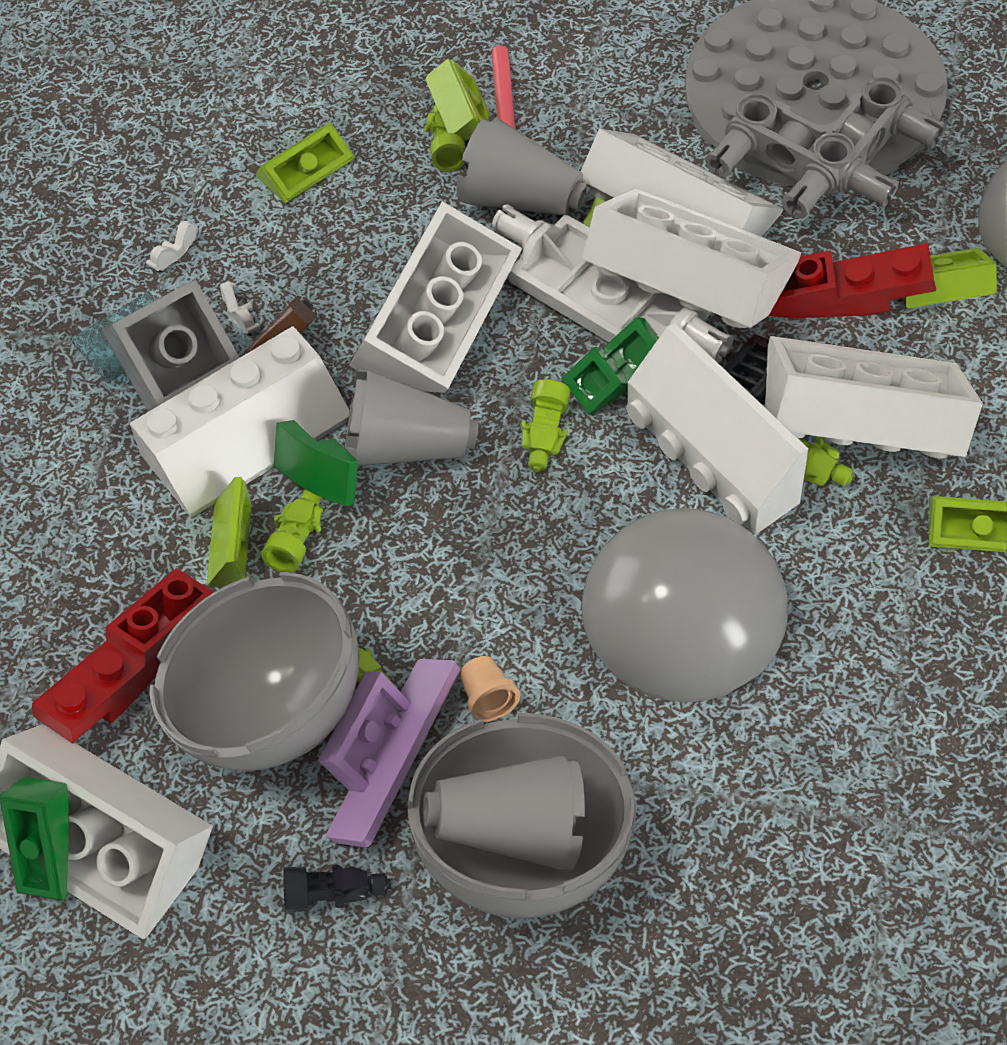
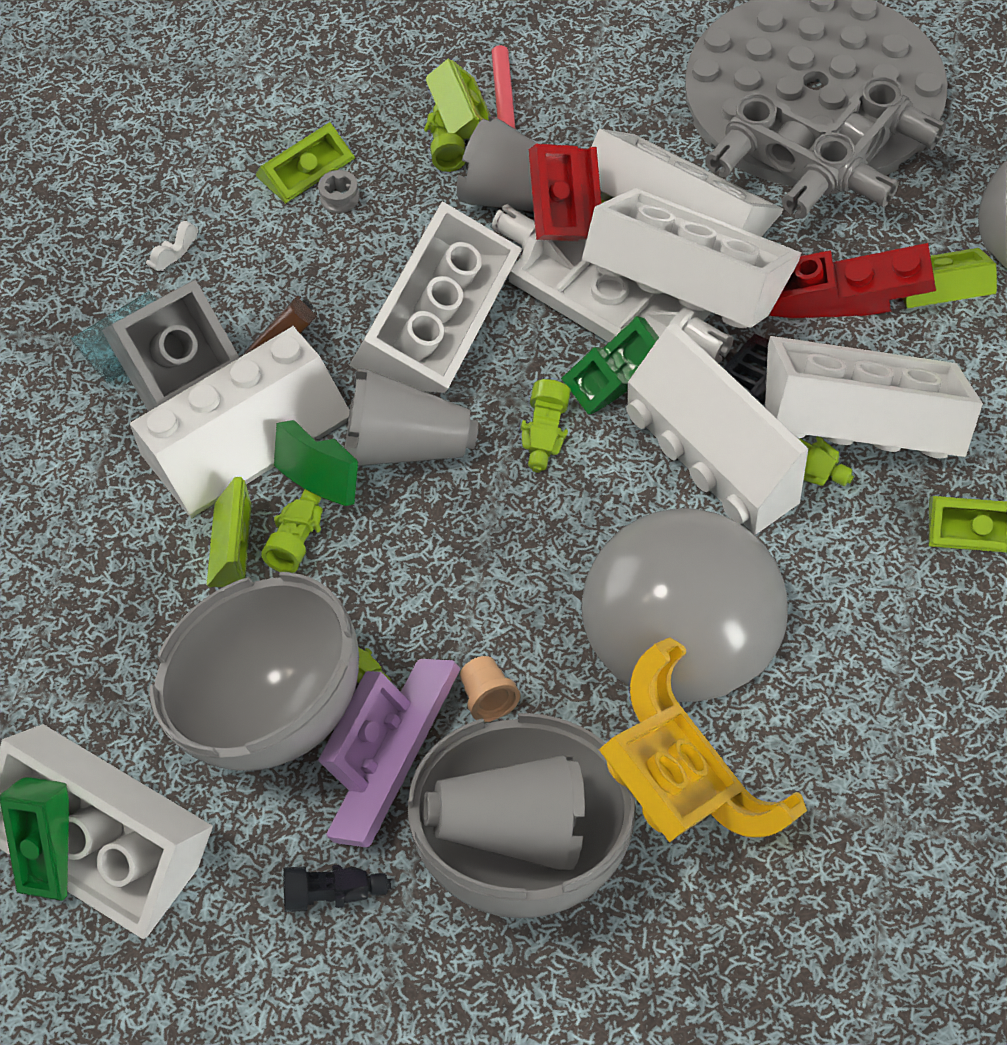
(123, 664): red slope -> none
(239, 314): white piece -> none
(336, 201): none -> light grey bush
(564, 190): none -> red plate
(676, 768): none -> yellow piece

